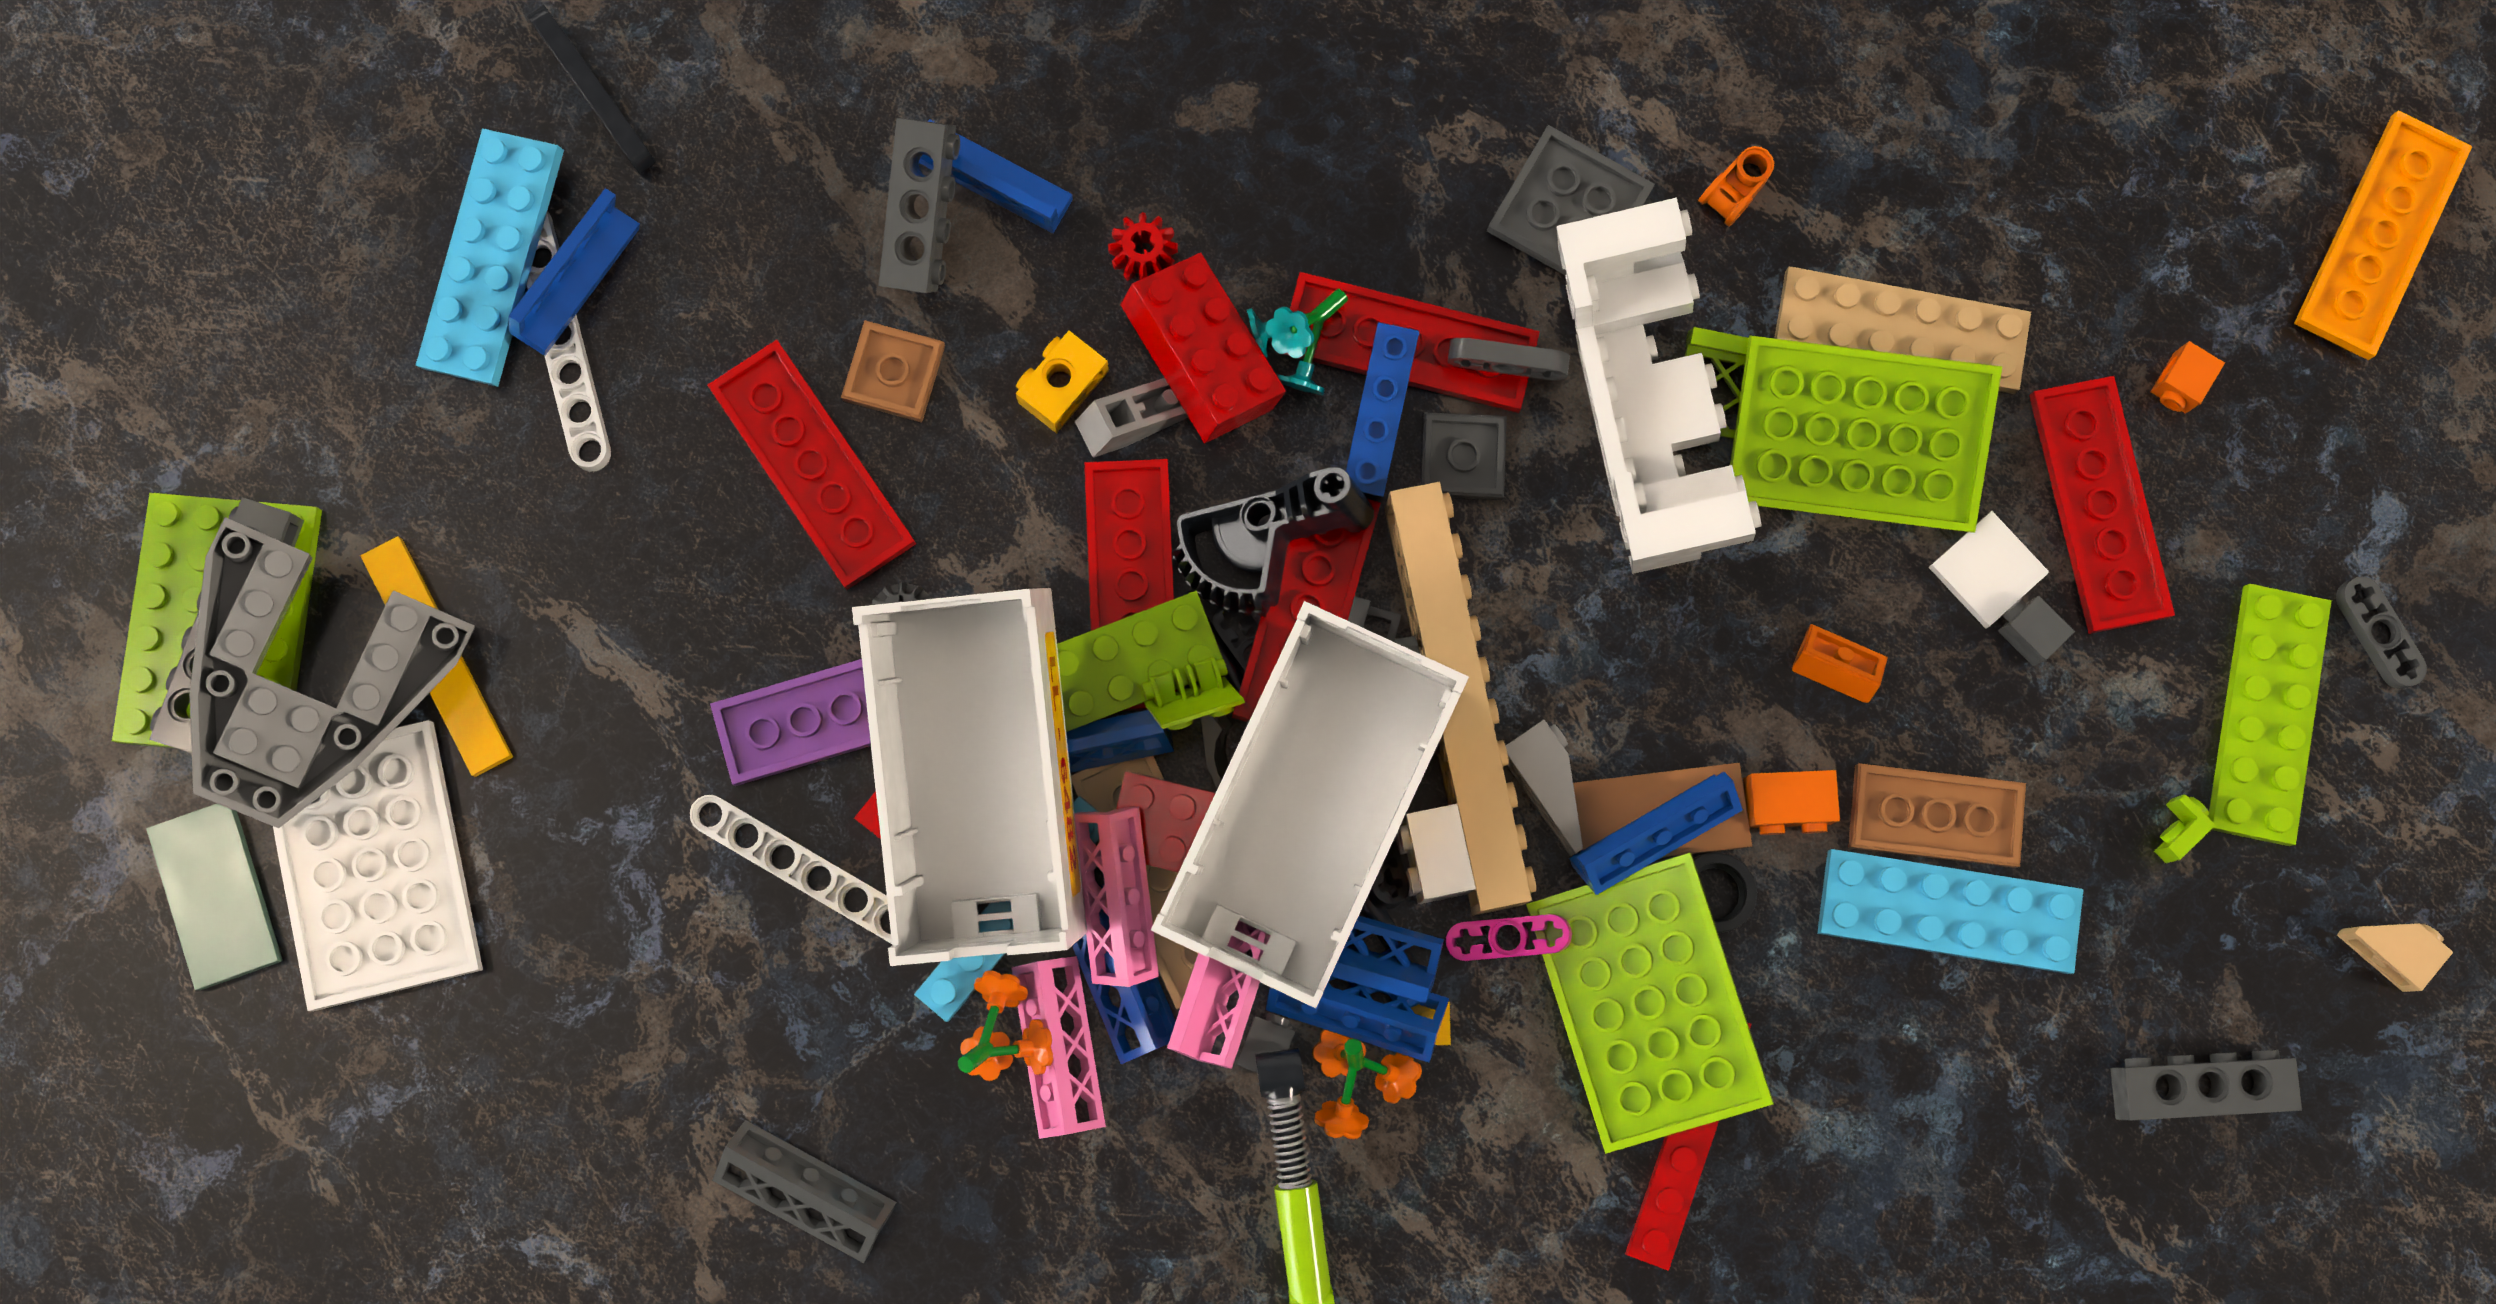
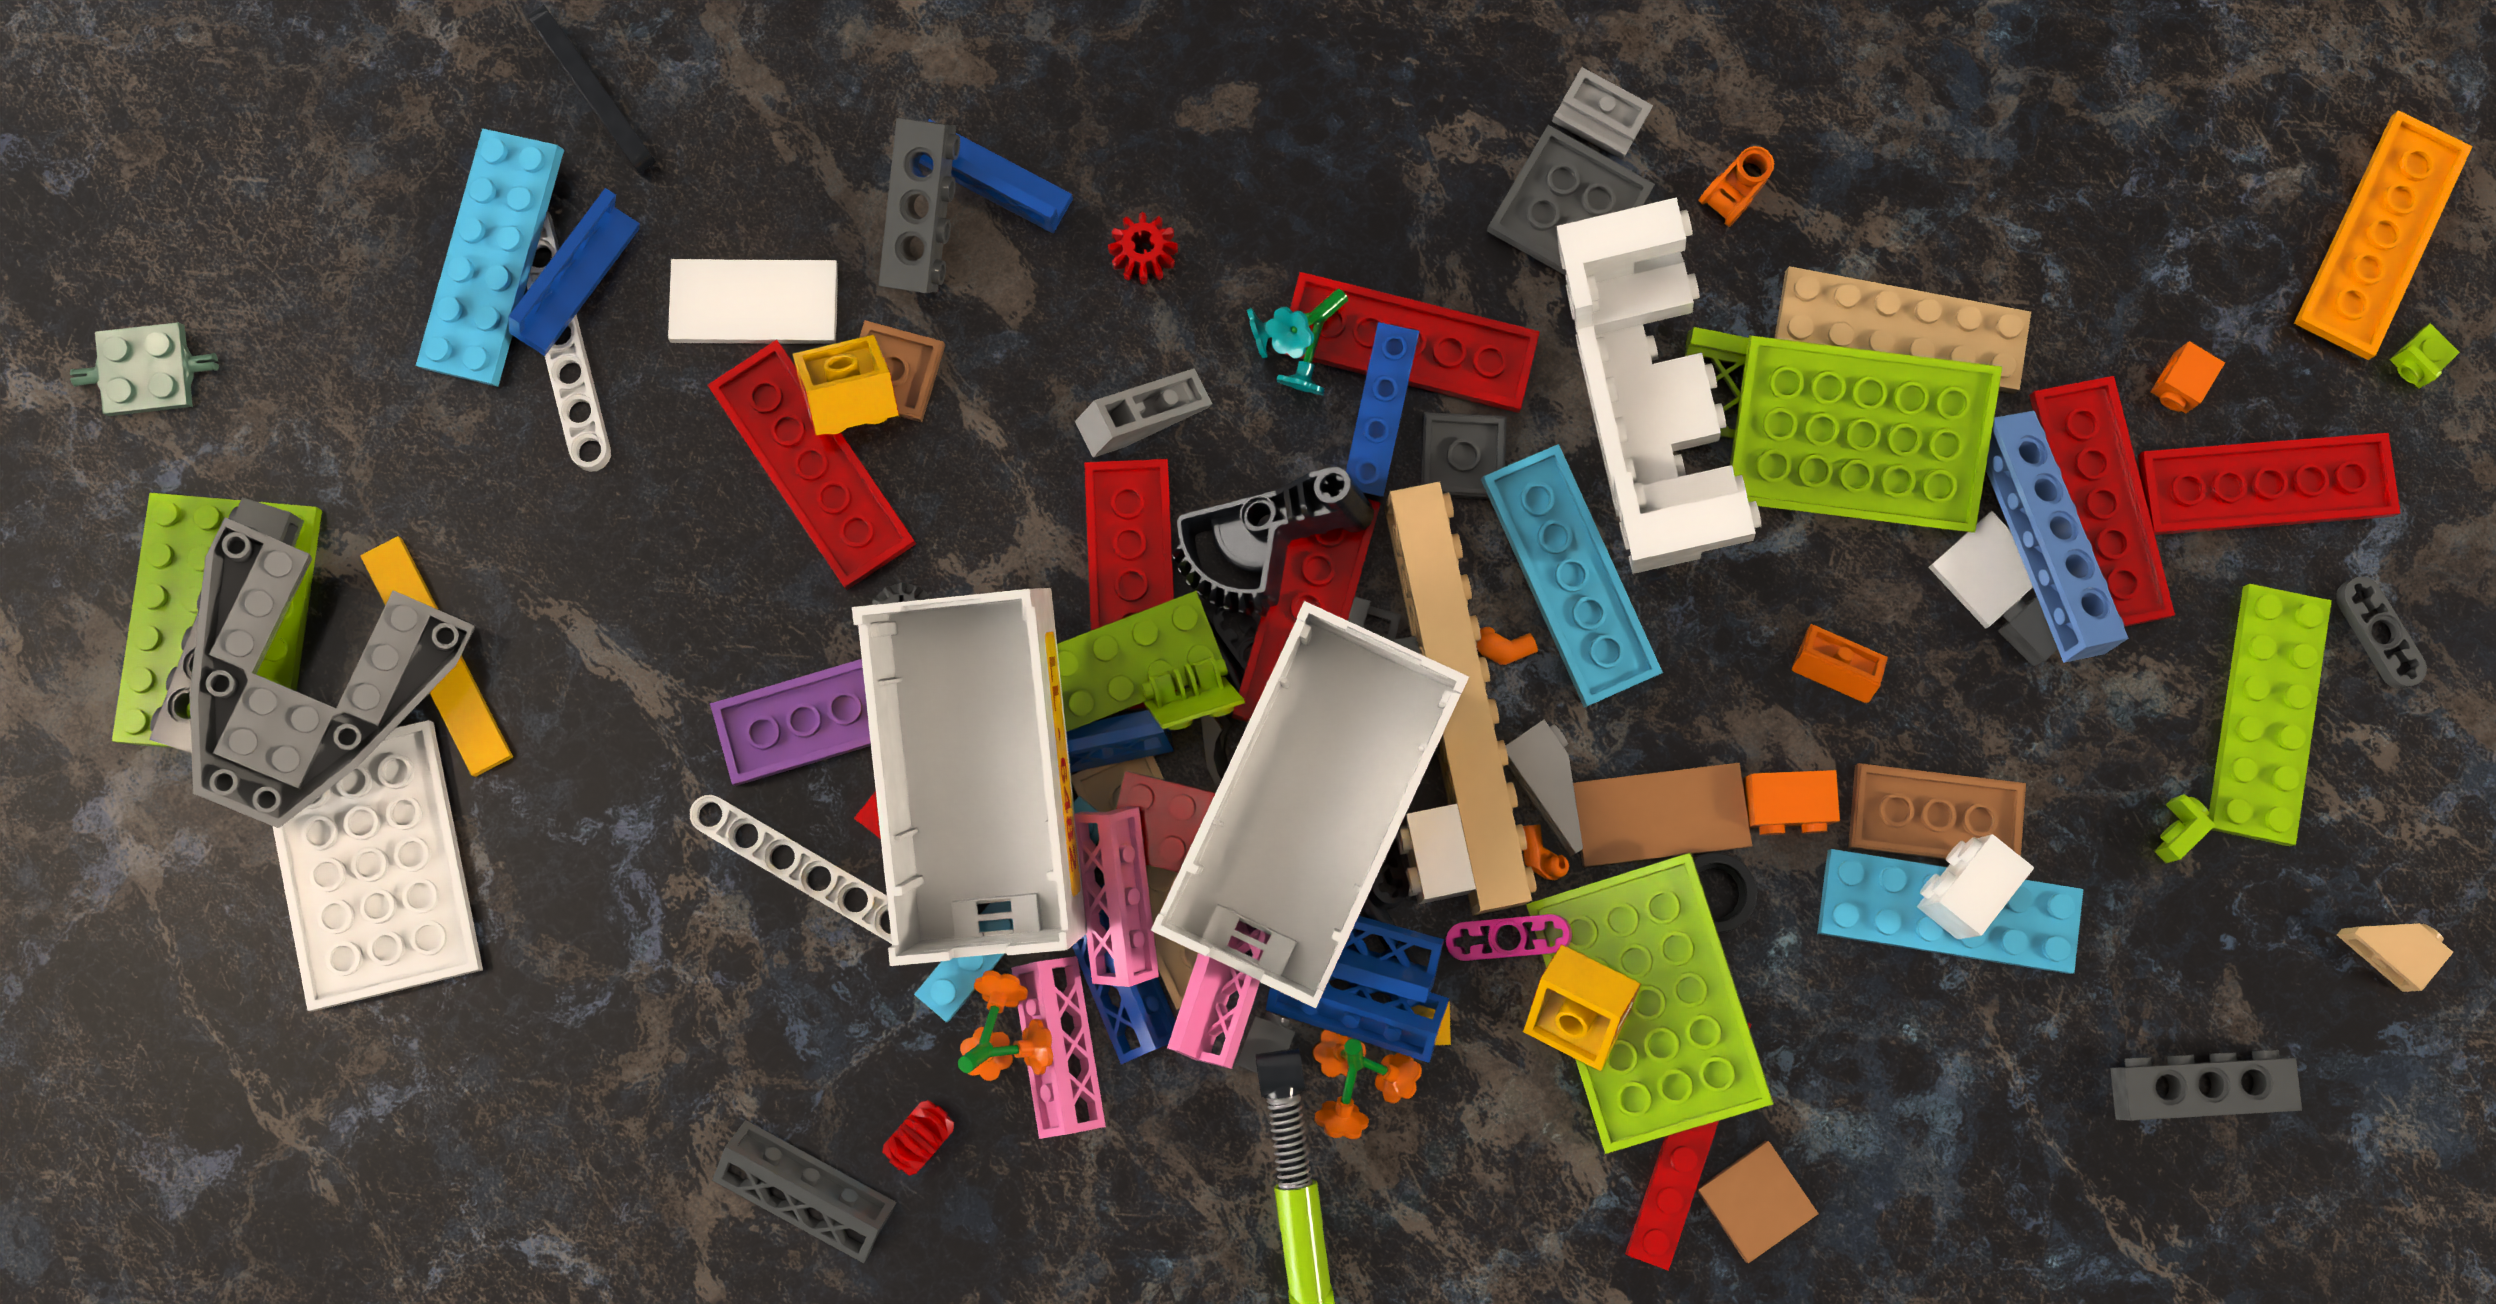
(144, 369): none -> plate
(214, 895): tile -> none
(753, 301): none -> white tile
(846, 385): none -> yellow slope
(918, 1137): none -> red gear
(1054, 404): yellow brick -> none
(1202, 347): red brick -> none
(1503, 650): none -> orange arm
(1508, 358): dark grey beam -> none
(1541, 859): none -> orange arm
(1571, 575): none -> medium azure plate
(1580, 1007): none -> yellow slope
(1602, 113): none -> light grey plate
(1657, 833): blue fence -> none
(1757, 1201): none -> medium nougat tile
(1973, 886): none -> white brick
(2051, 539): none -> medium blue brick
(2269, 483): none -> red plate
(2424, 356): none -> lime bracket

